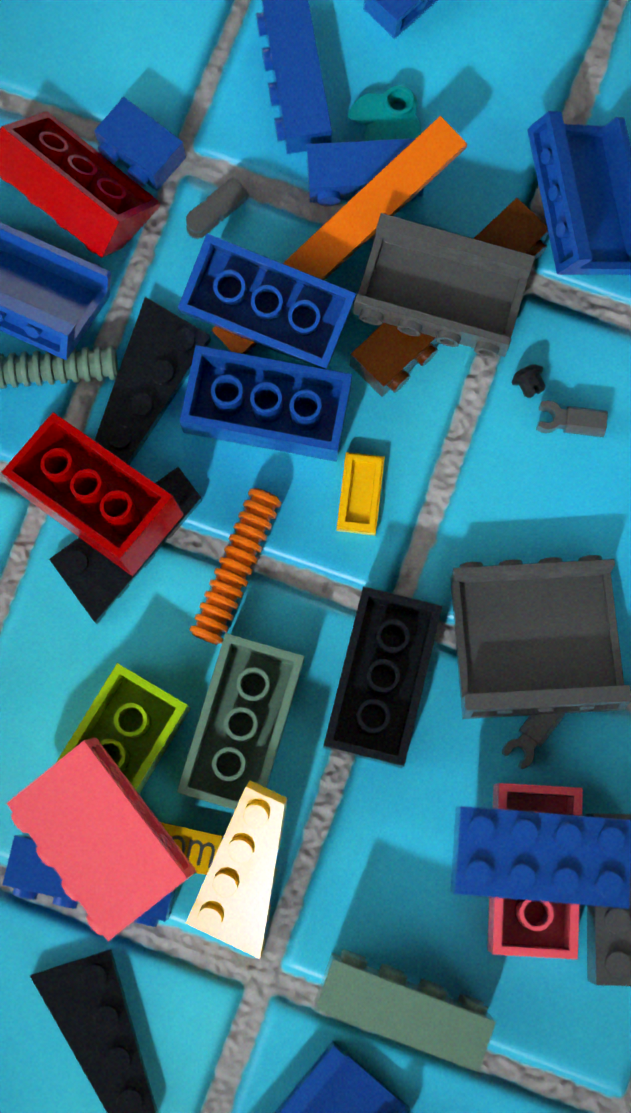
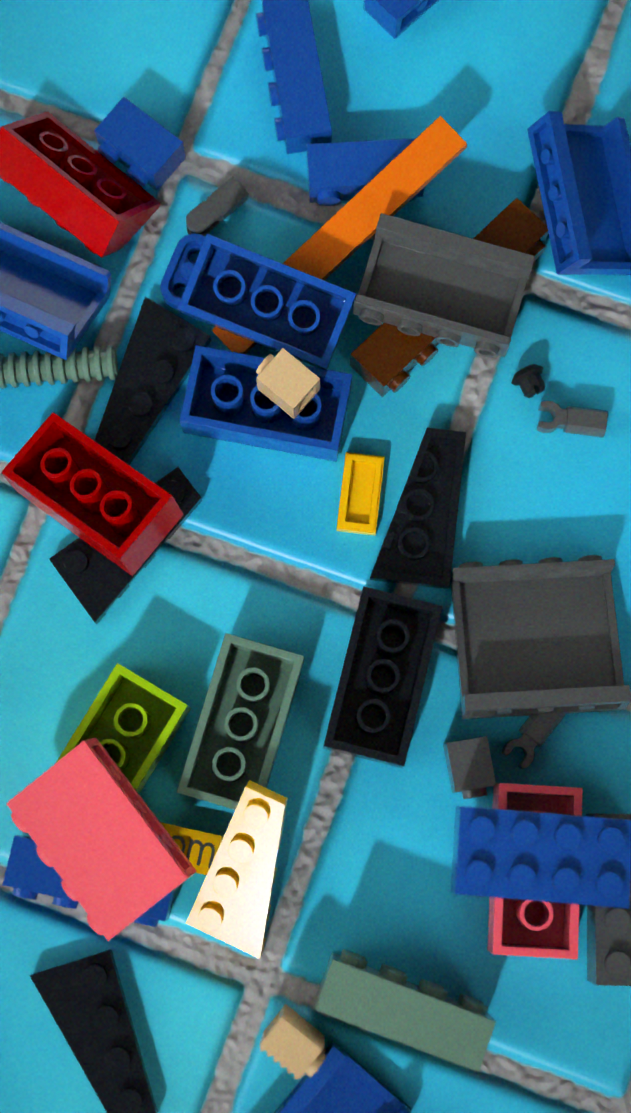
(180, 268): none -> blue plate
(235, 566): orange piece -> none
(287, 382): none -> tan brick
(294, 1043): none -> tan brick
(382, 120): teal plate -> none
(424, 525): none -> black wing
(469, 766): none -> dark grey brick

